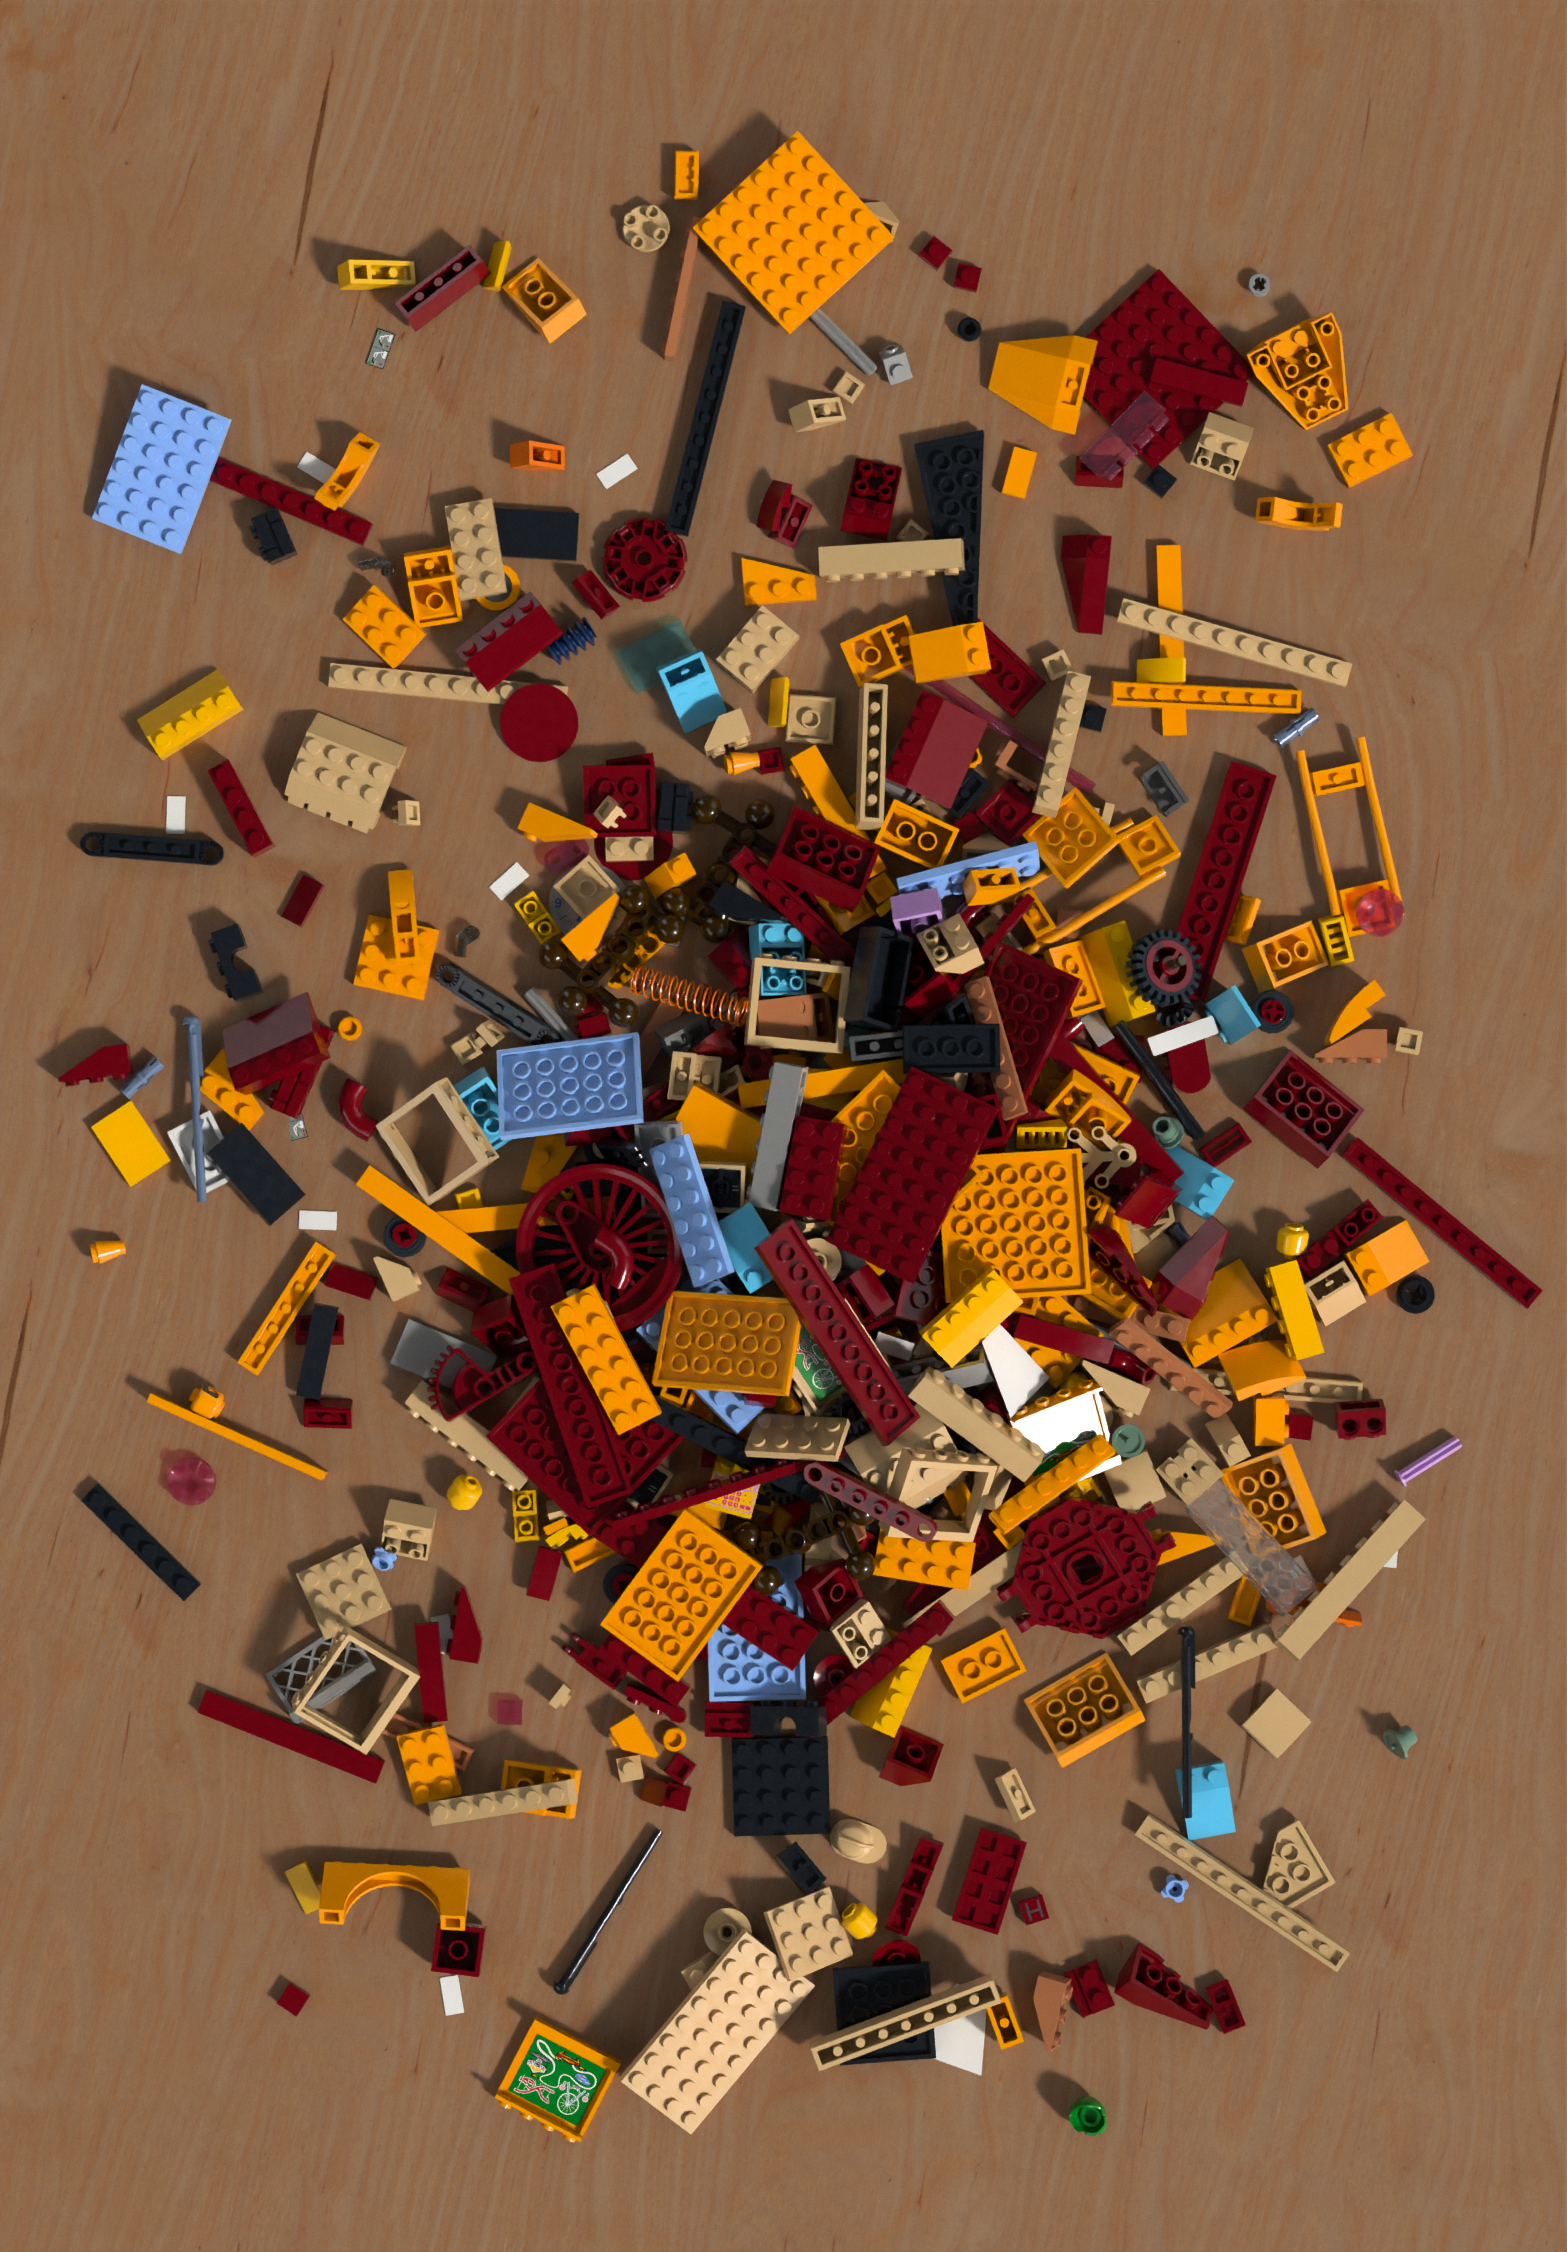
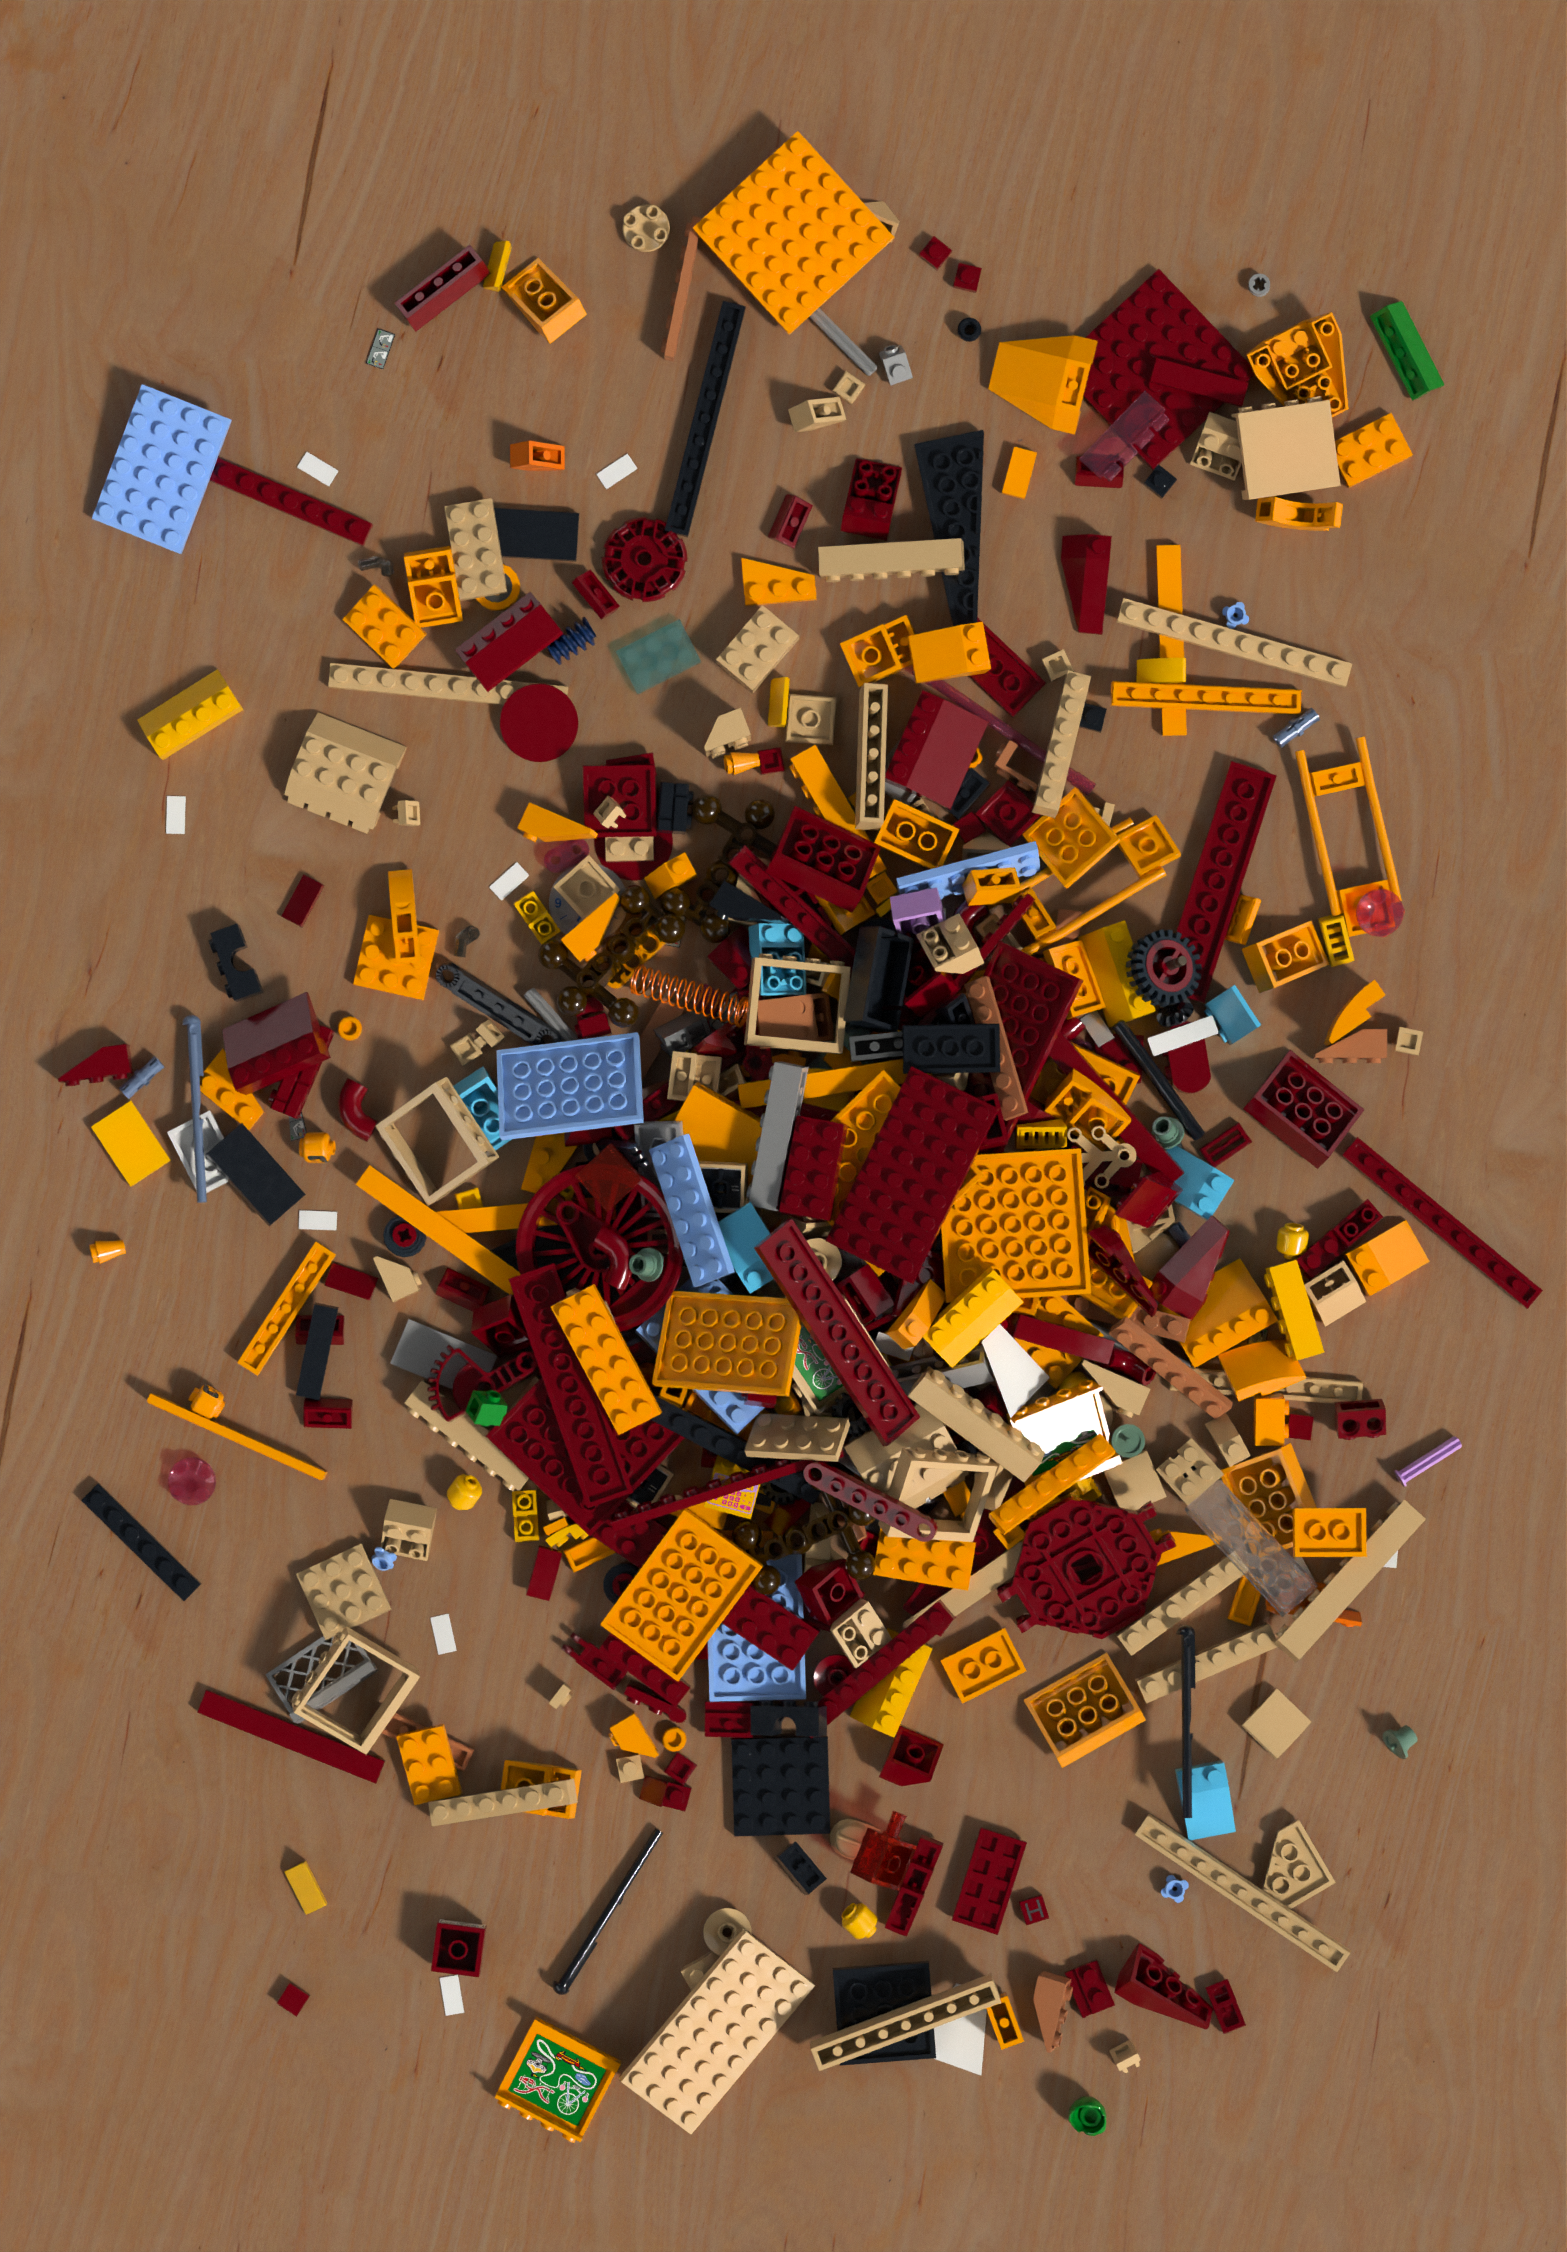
(152, 848): black plate -> none
(241, 808): dark red brick -> none
(273, 536): black brick -> none
(316, 1147): none -> light orange head
(349, 472): light orange arch -> none
(349, 1881): light orange arch -> none
(375, 274): yellow slope -> none
(431, 1672): dark red slope -> none
(467, 1635): dark red slope -> none
(486, 1408): none -> green brick
(510, 1712): clear pink tile -> none
(609, 1177): none -> clear red tile
(647, 1264): none -> sand green piece
(686, 175): light orange plate -> none
(692, 690): medium azure slope -> none
(775, 499): dark red slope -> none
(808, 1933): tan plate -> none
(884, 1855): none -> clear red brick
(896, 1952): dark red dish -> none
(912, 532): tan tile -> none
(917, 1316): none -> light orange slope
(1015, 1795): tan plate -> none
(1125, 2056): none -> tan tile
(1164, 789): dark grey hinge -> none
(1238, 608): none -> light blue plate
(1280, 1013): black wheel -> none
(1287, 448): none -> tan panel
(1329, 1532): none -> light orange plate
(1406, 350): none -> green panel
(1425, 1289): black gear -> none

